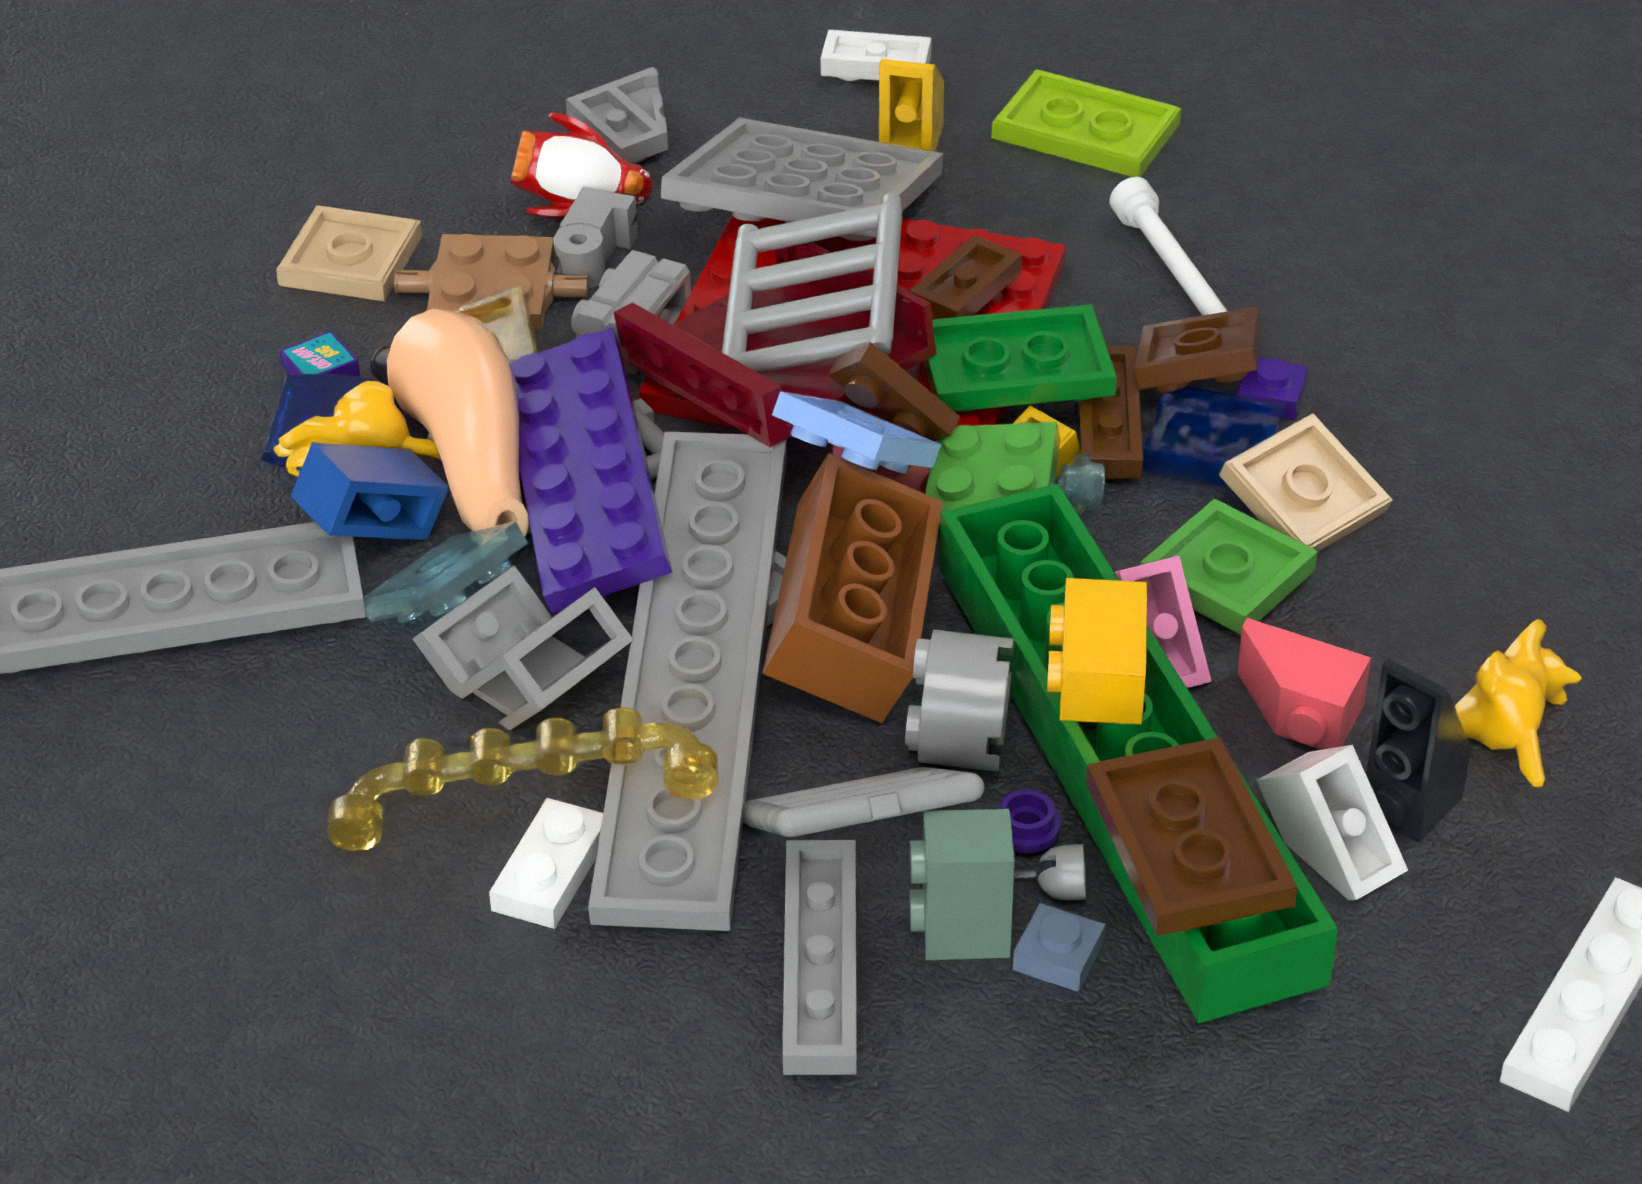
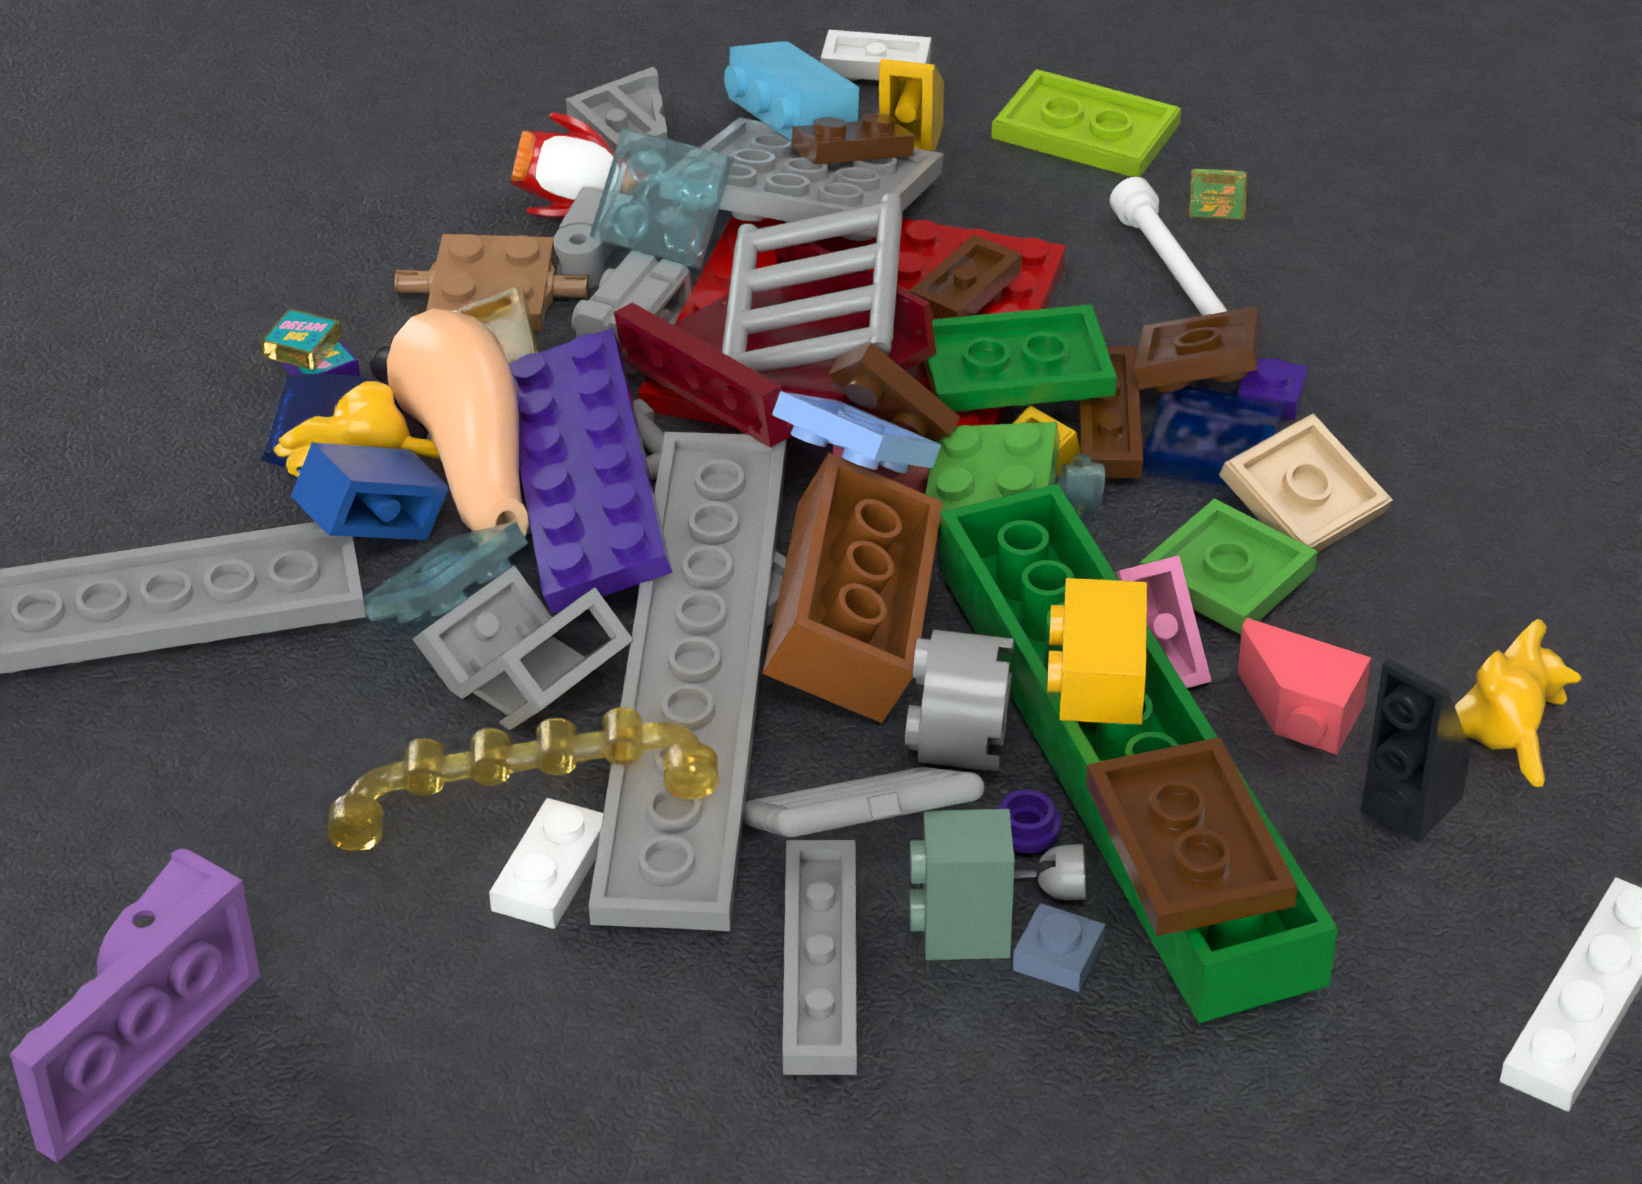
(145, 1004): none -> medium lavender plate
(301, 338): none -> tile
(349, 253): tan tile -> none
(661, 197): none -> clear light blue plate
(787, 86): none -> medium azure brick
(842, 141): none -> reddish brown plate
(1218, 193): none -> clear yellow tile
(1334, 820): white slope -> none

